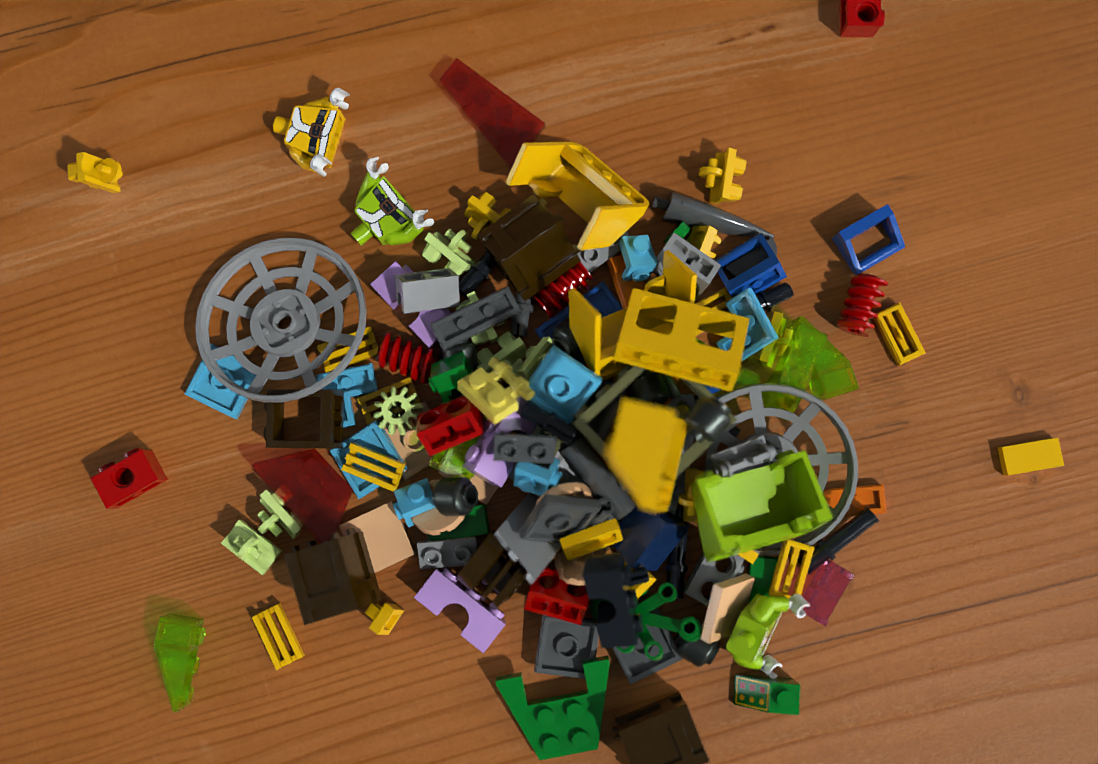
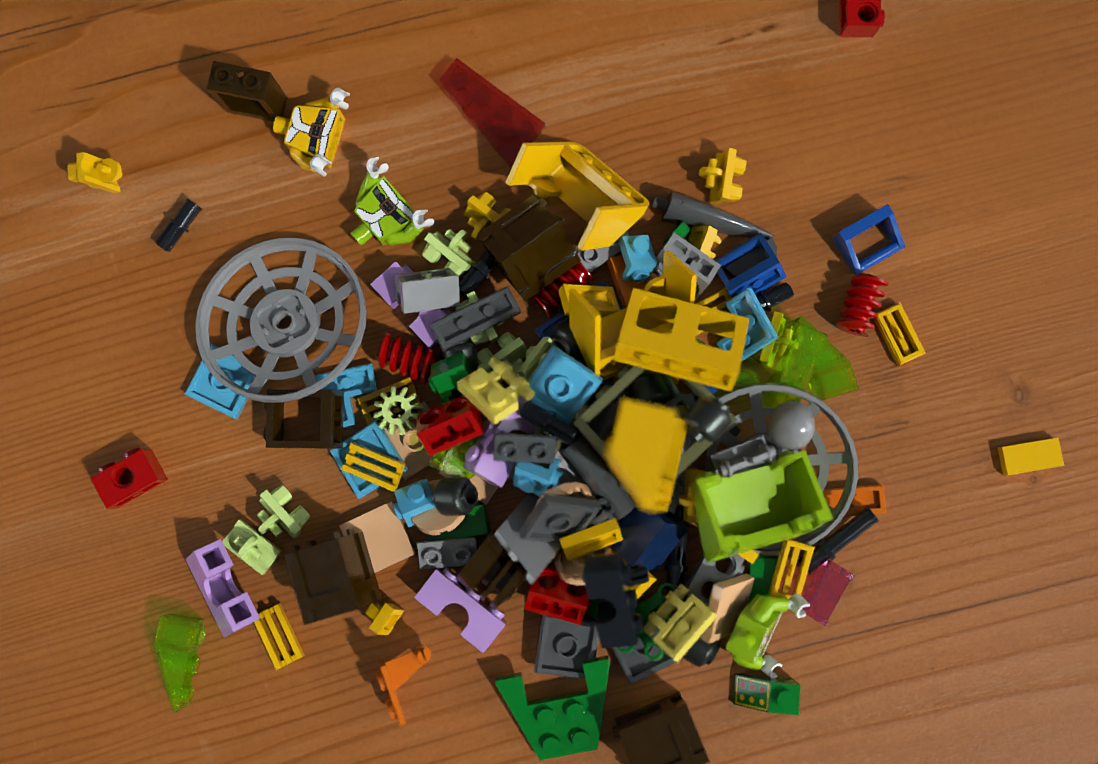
(178, 225): none -> black axle
(227, 604): none -> lavender arch
(251, 95): none -> dark brown window
(308, 490): clear red wing -> none
(358, 358): yellow tile -> none
(396, 672): none -> orange plate
(522, 319): dark grey pin -> none
(599, 297): none -> yellow tile
(684, 626): none -> light yellow plate
(791, 425): none -> light grey hair

